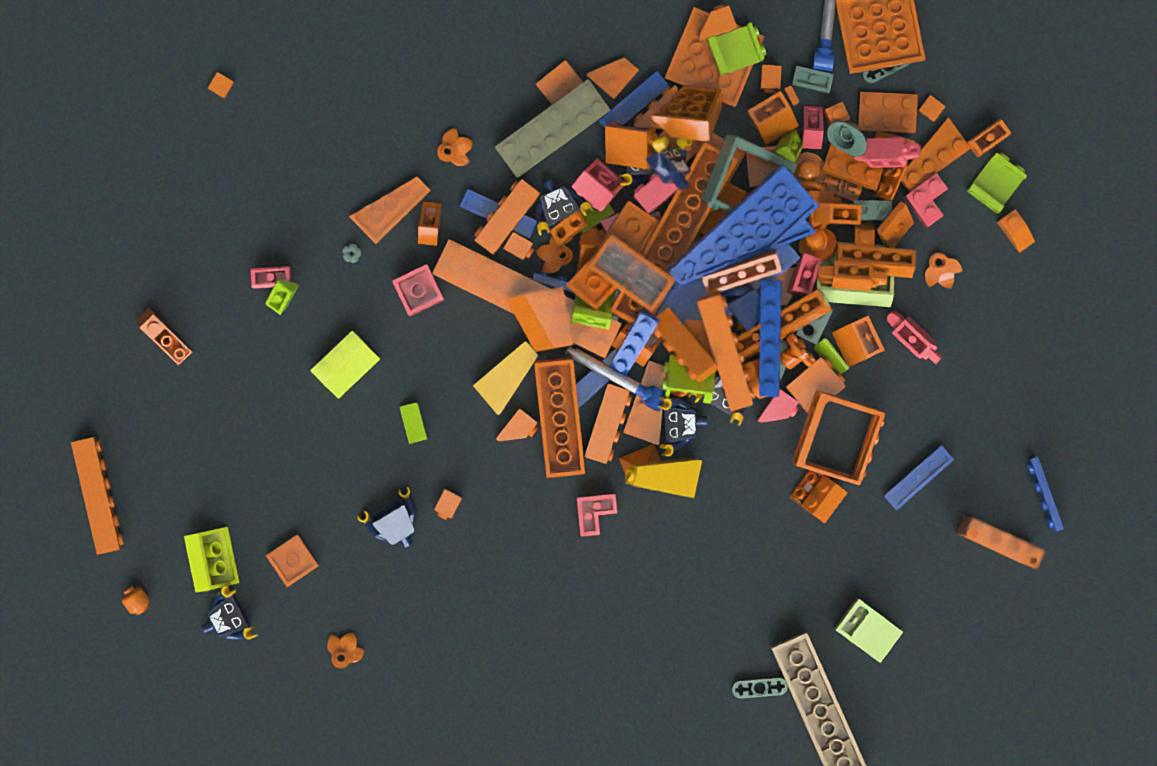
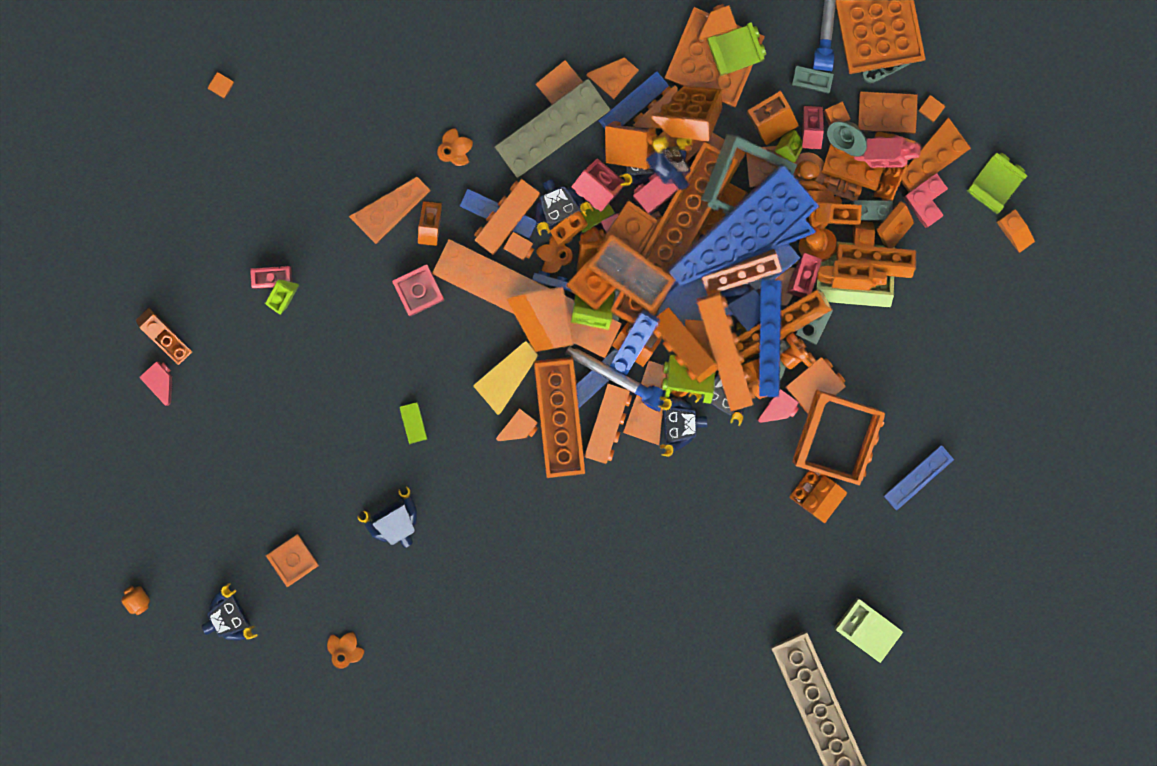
(97, 495): orange brick -> none
(159, 381): none -> coral slope
(211, 559): neon yellow slope -> none
(345, 364): neon yellow slope -> none
(356, 253): sand green plate -> none
(447, 504): orange brick -> none
(589, 509): coral brick -> none
(644, 455): orange slope -> none
(667, 476): yellow slope -> none
(763, 680): sand green beam -> none
(770, 78): orange brick -> none
(791, 96): orange tile -> none
(827, 351): lime slope -> none
(858, 341): orange slope -> none
(914, 337): coral hinge -> none
(944, 273): orange plate -> none
(989, 138): orange brick -> none
(1000, 542): orange window -> none
(1047, 502): blue plate -> none

